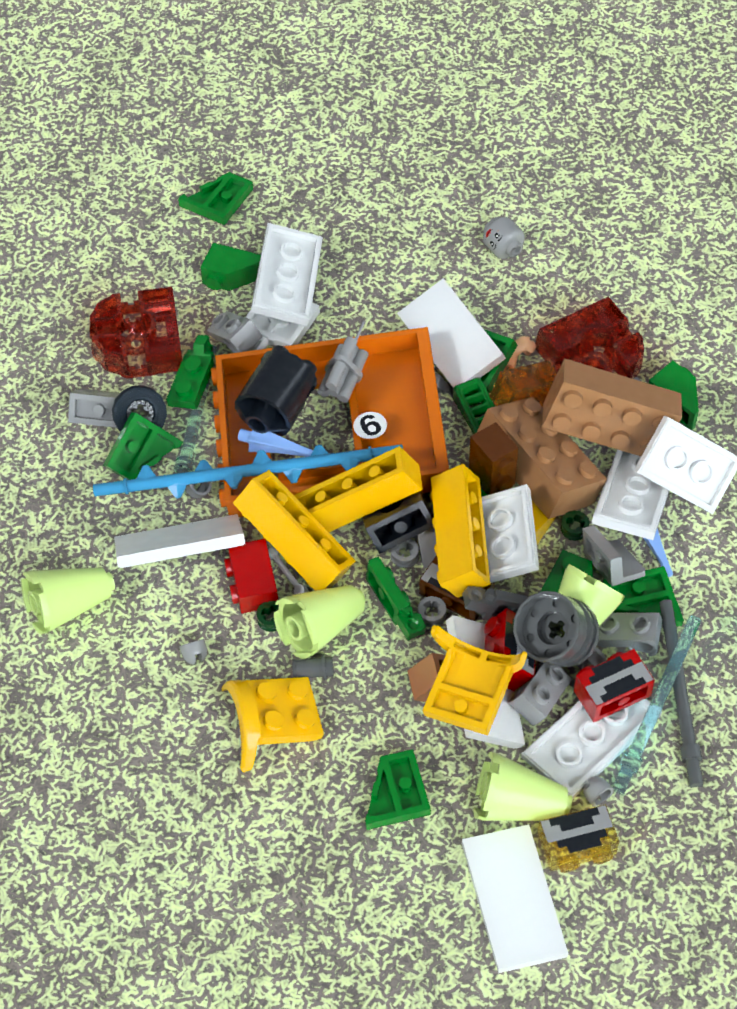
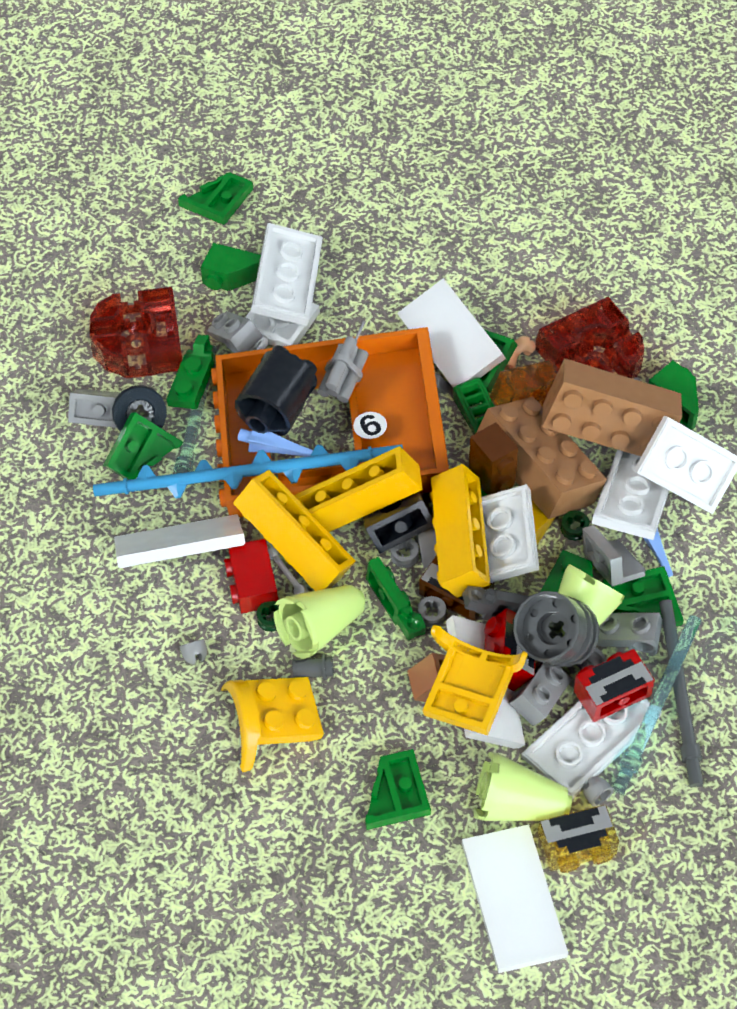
(64, 594): yellowish green cone -> none
(201, 491): light grey hinge -> none
(502, 237): light grey head -> none

